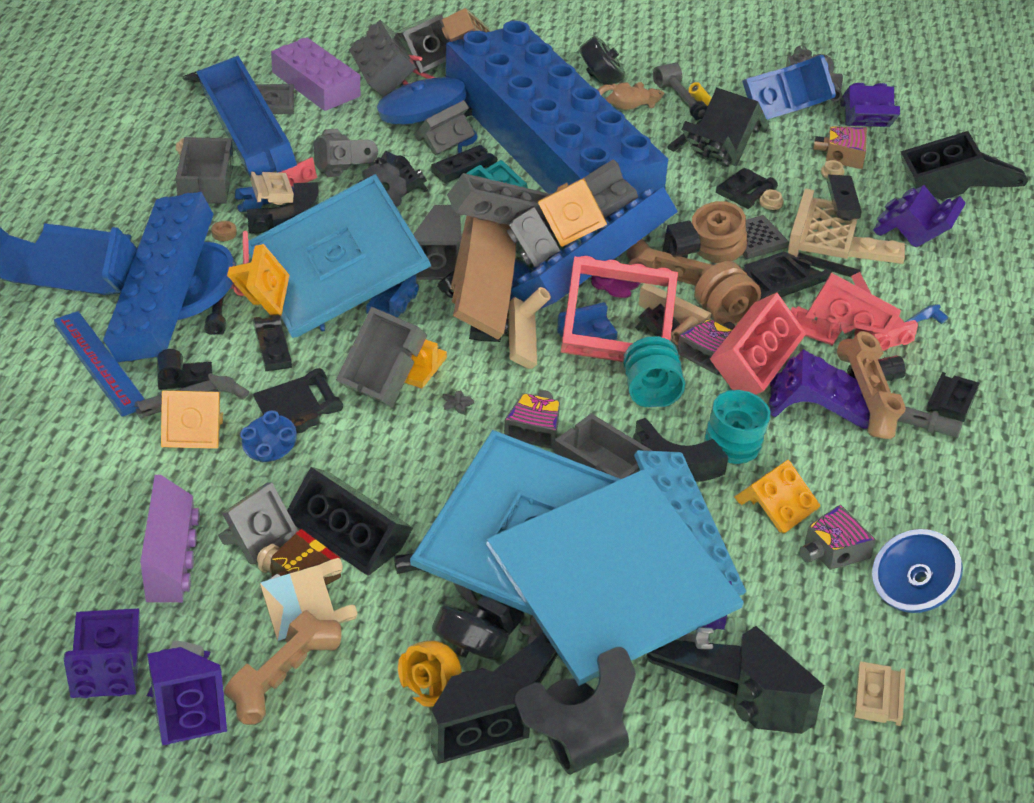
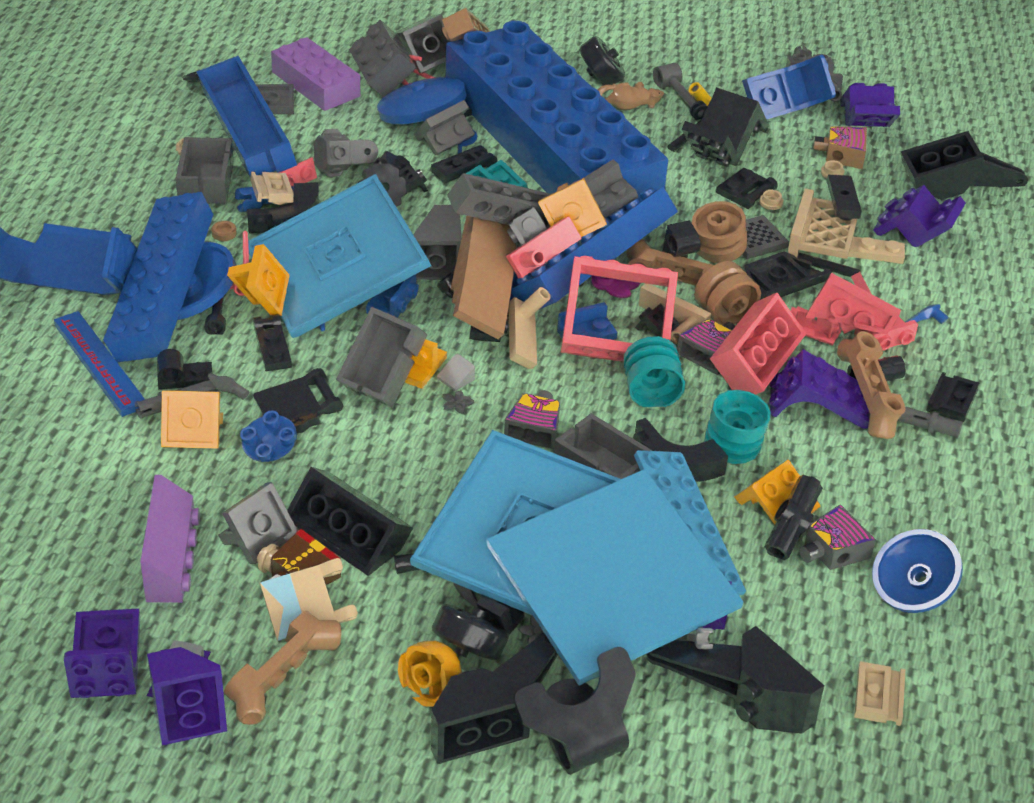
(457, 373): none -> light grey slope
(543, 247): none -> coral piece
(793, 517): none -> black piece

